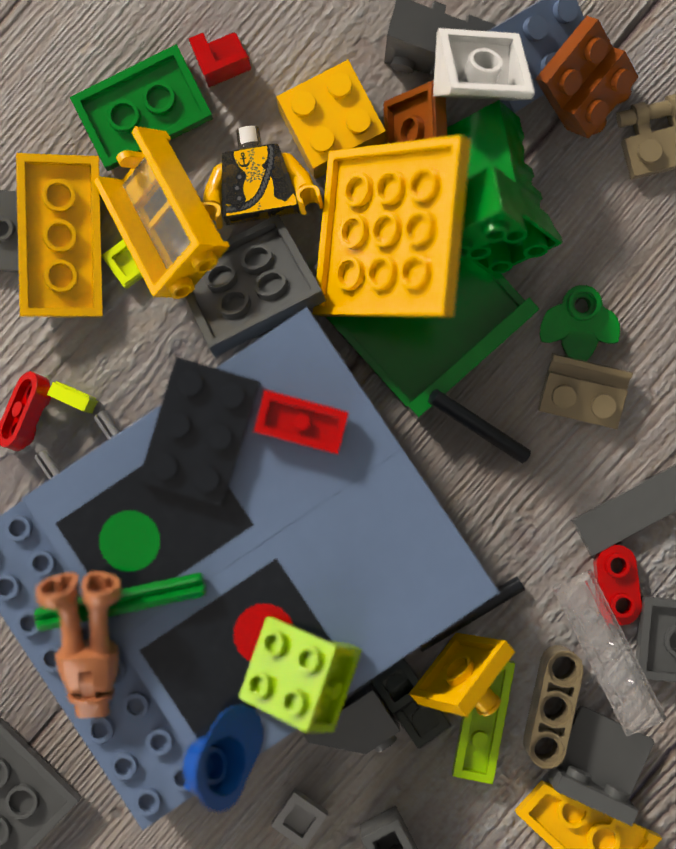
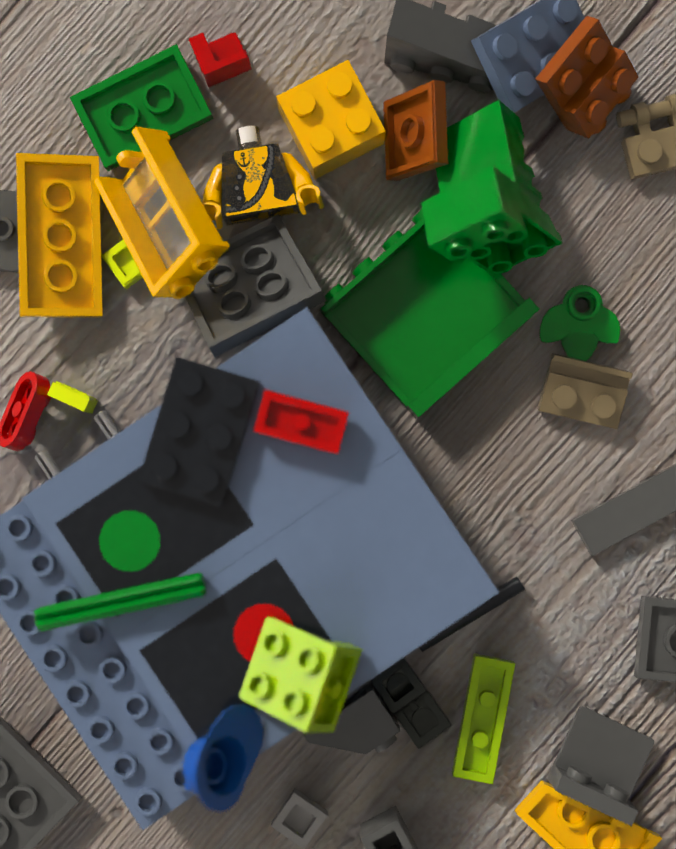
(84, 665): nougat piece -> none
(393, 229): yellow plate -> none
(463, 676): yellow tile -> none
(479, 426): black bar -> none
(481, 66): white slope -> none
(557, 725): dark tan beam -> none
(609, 653): clear plate -> none
(619, 584): red plate -> none

